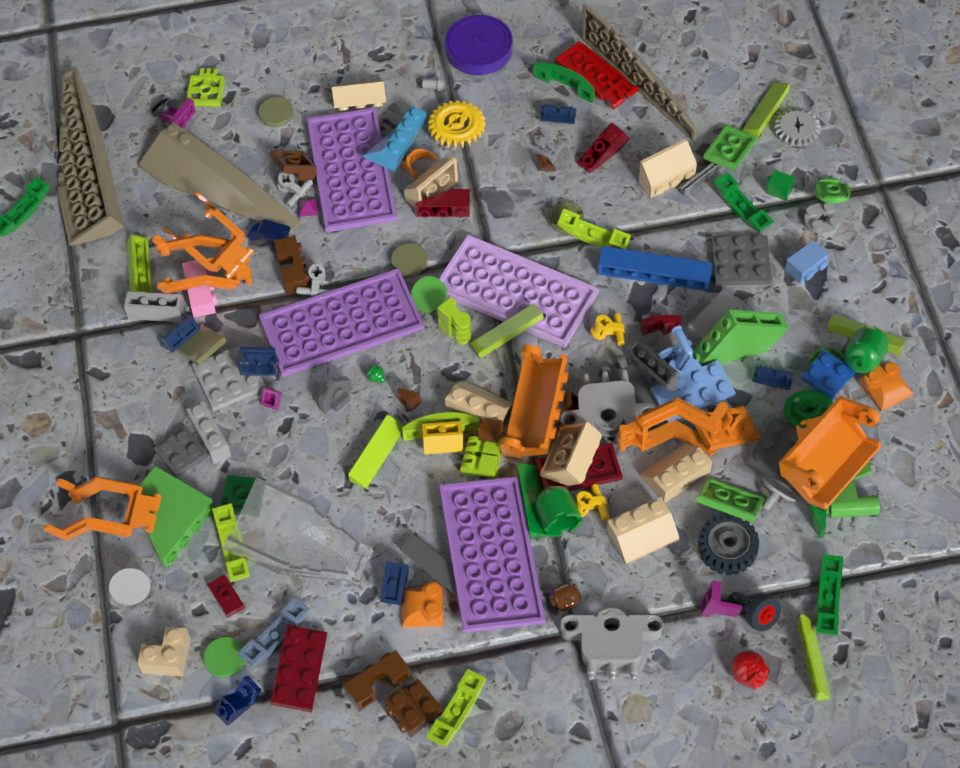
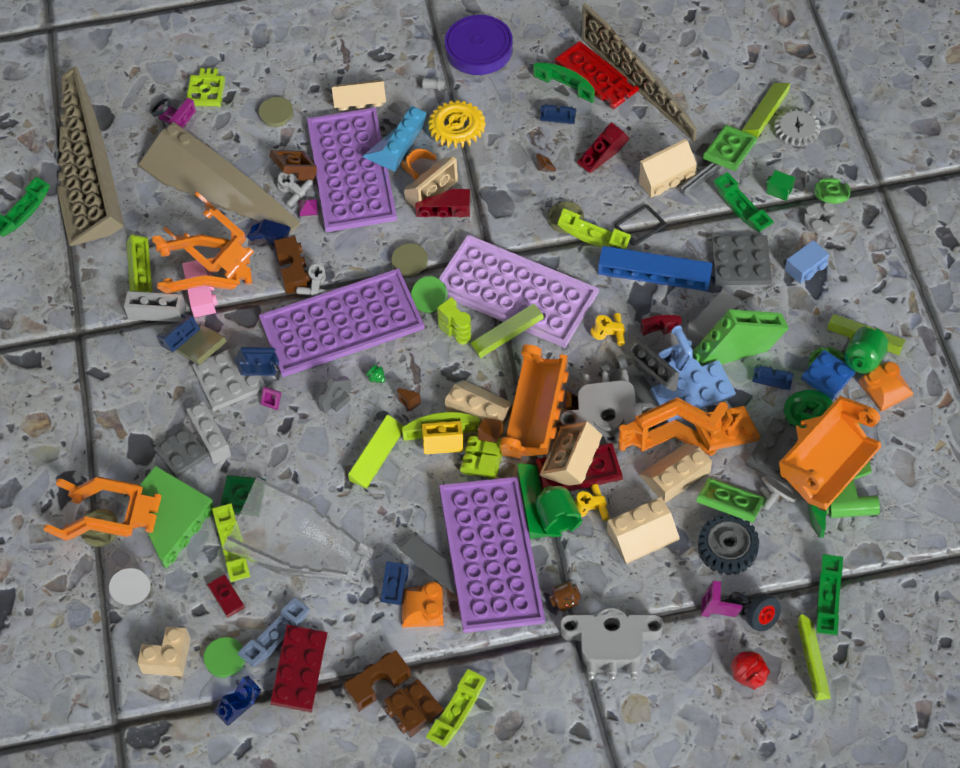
(97, 538): none -> olive tile
(634, 213): none -> black piece

